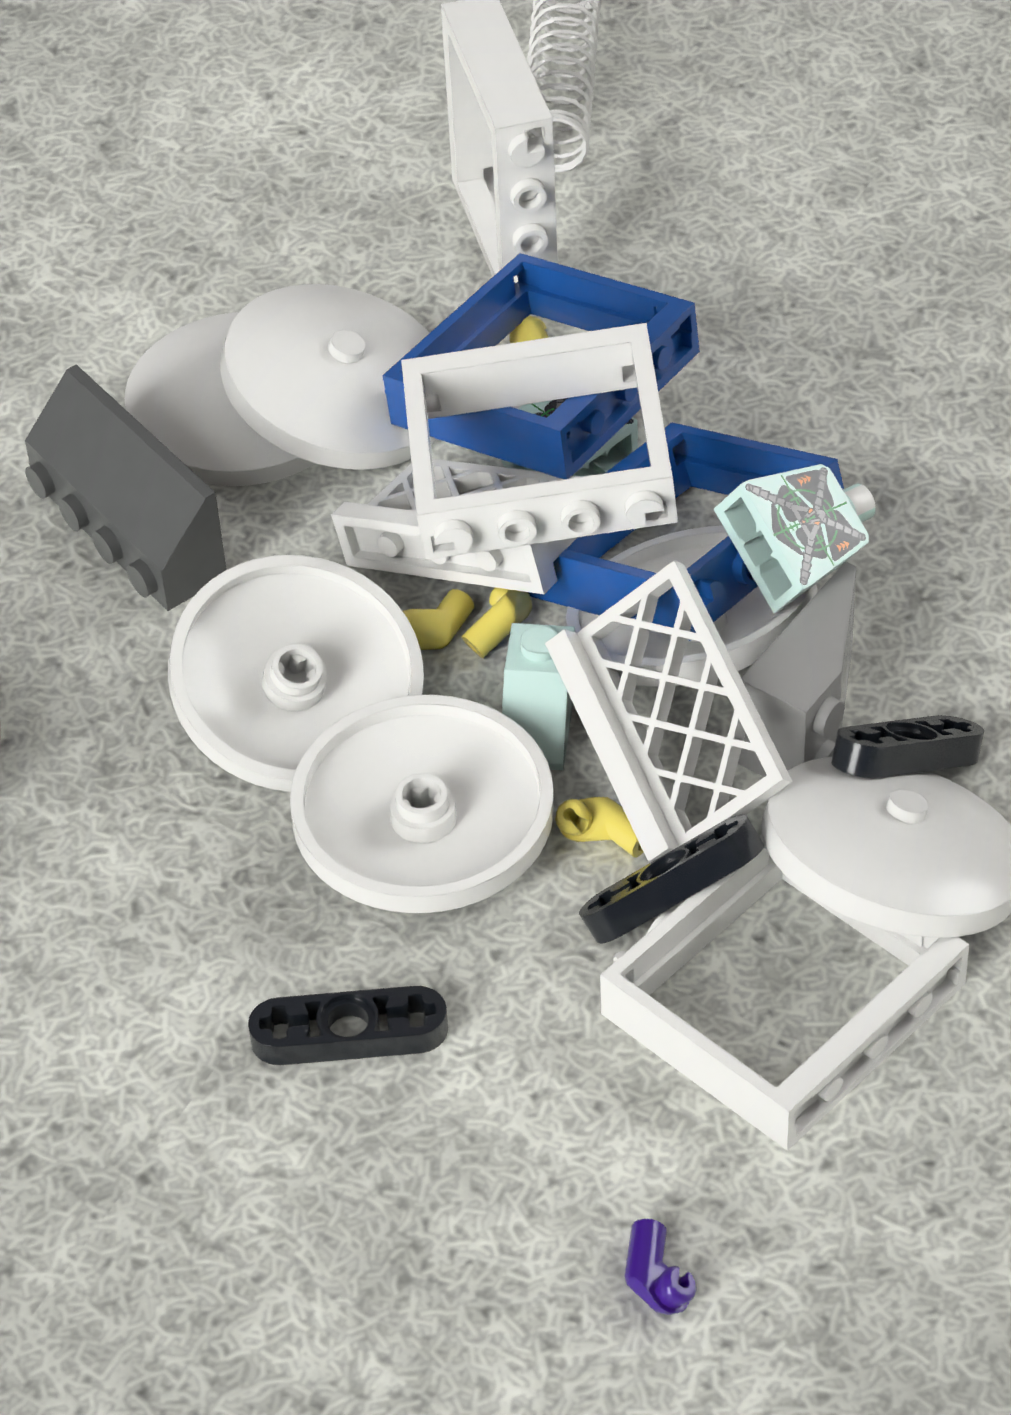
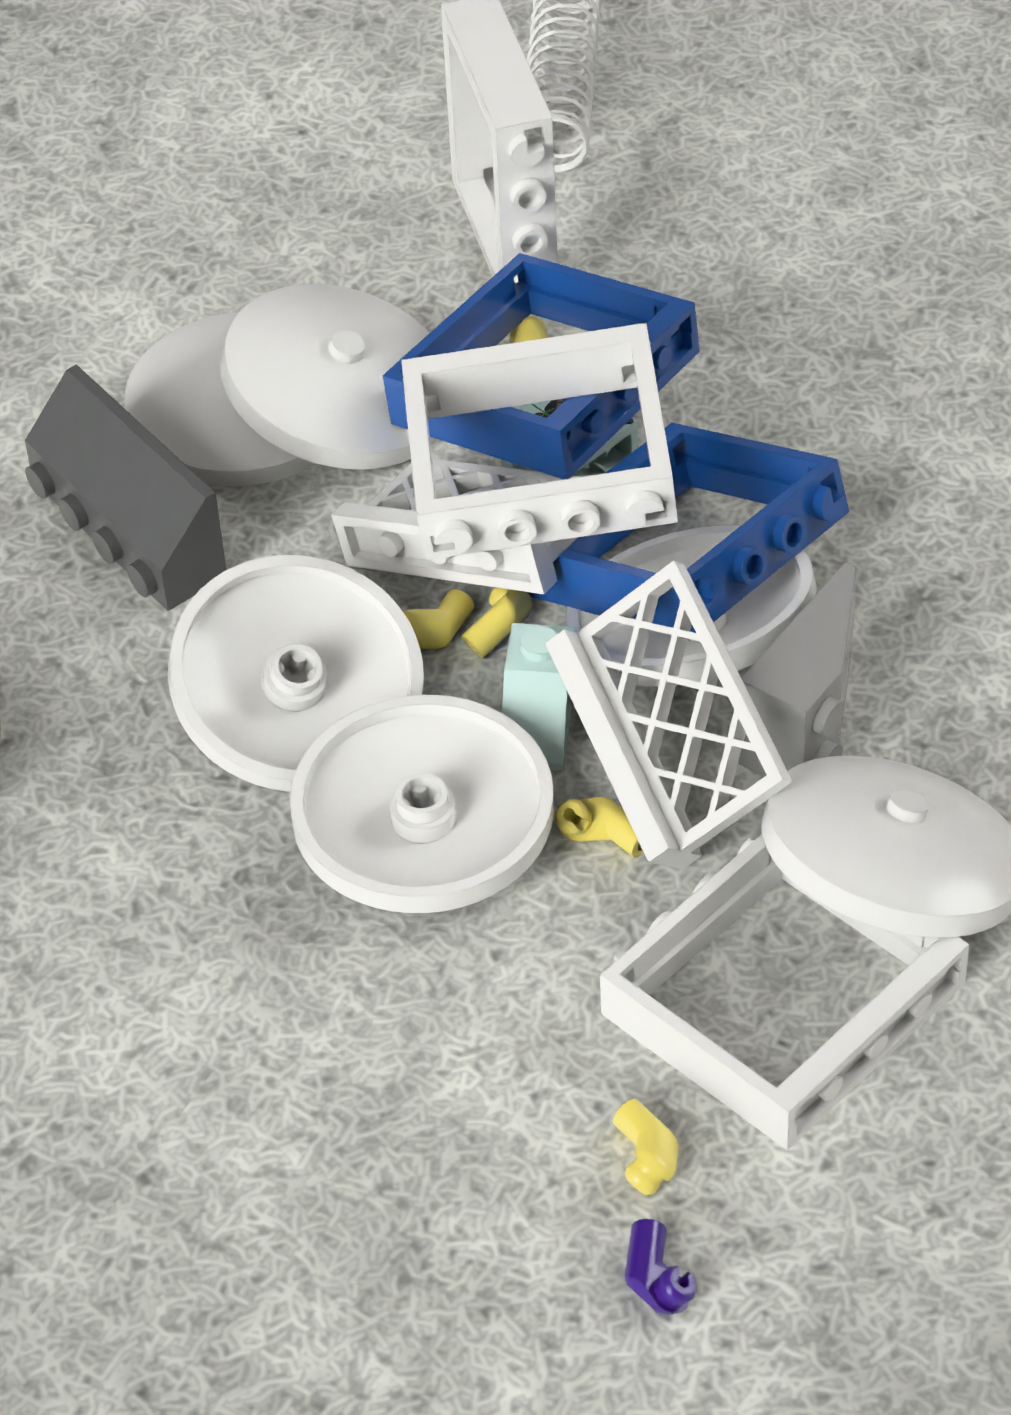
(329, 1007): black beam -> none
(655, 1147): none -> light yellow arm
(671, 878): black beam -> none
(795, 528): torso -> none
(907, 746): black beam -> none

